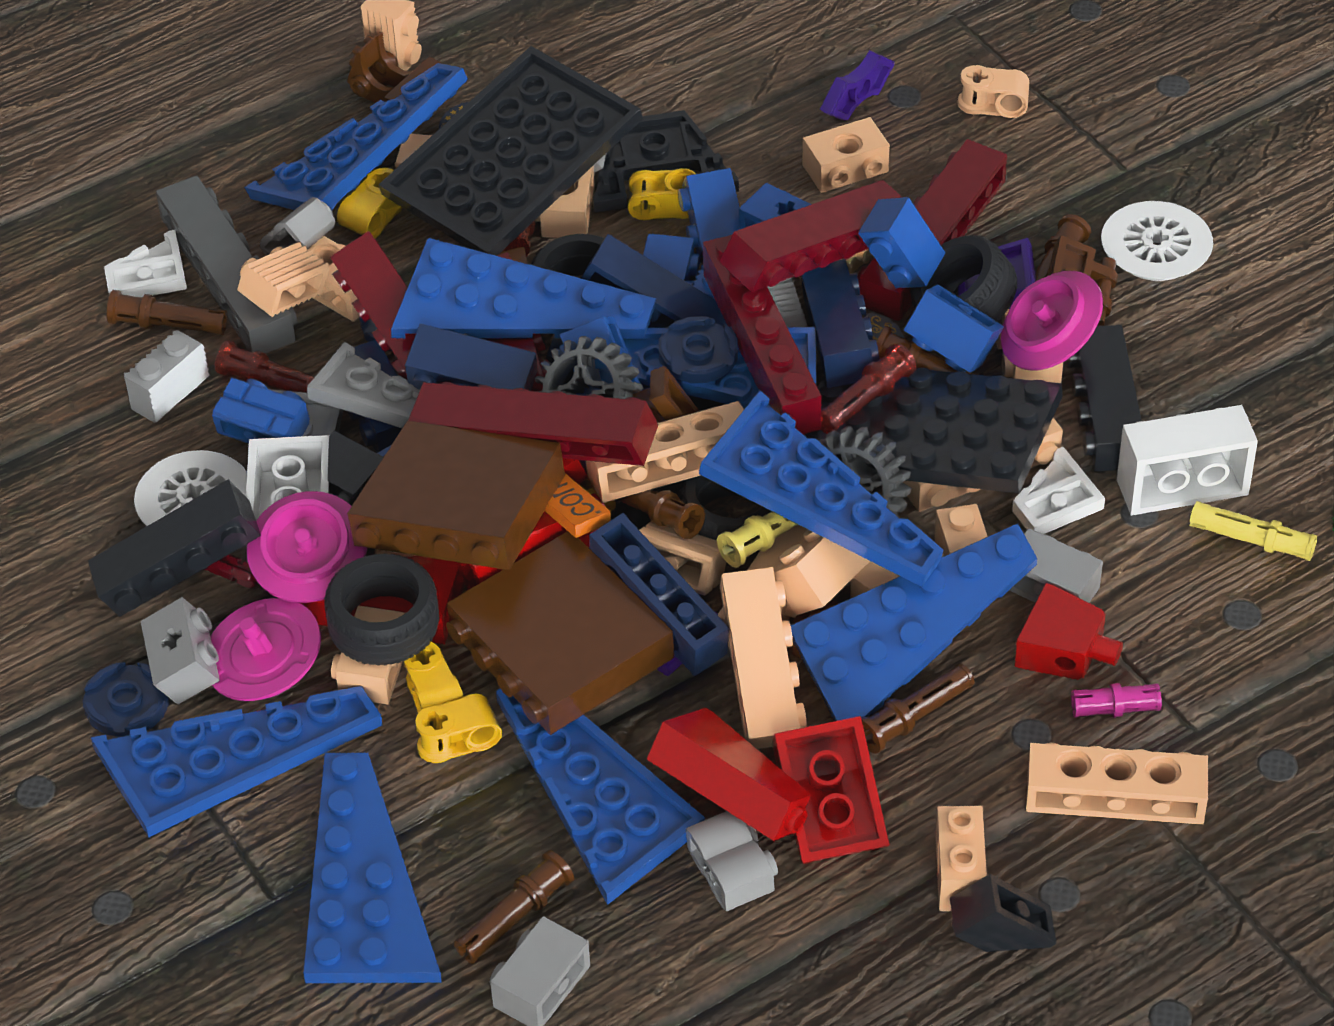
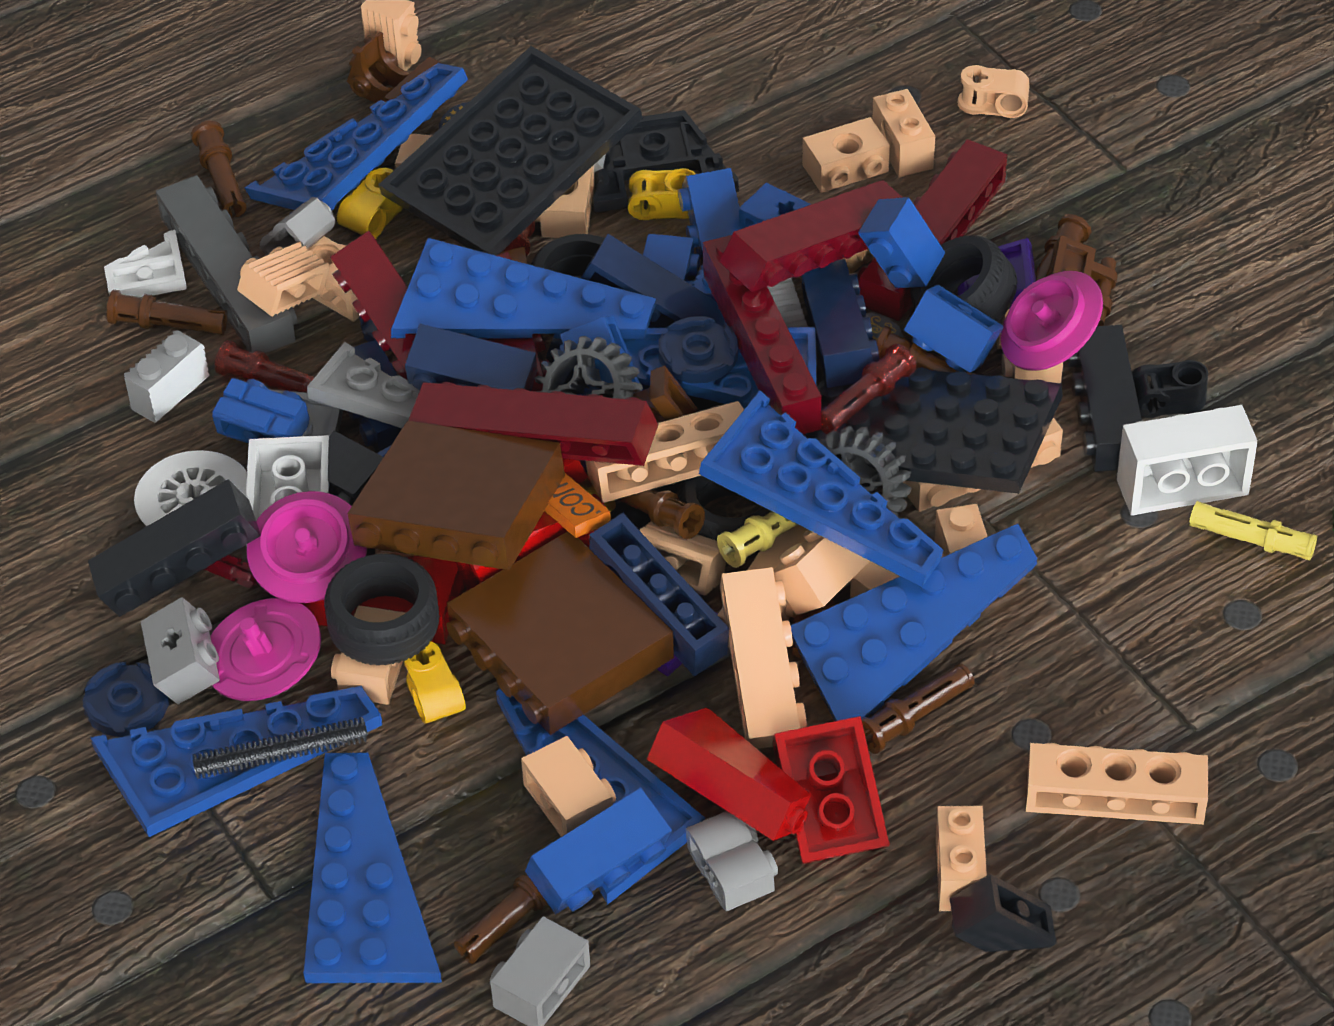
(216, 158): none -> reddish brown pin
(284, 746): none -> black axle
(460, 726): yellow piece -> none
(565, 785): none -> light nougat brick
(599, 852): none -> blue brick
(855, 87): dark purple tile -> none
(906, 132): none -> light nougat brick
(1057, 496): white wing -> none
(1060, 566): light grey brick -> none
(1064, 636): red torso -> none
(1116, 700): dark pink pin -> none
(1172, 388): none -> black piece
(1181, 234): white piece -> none

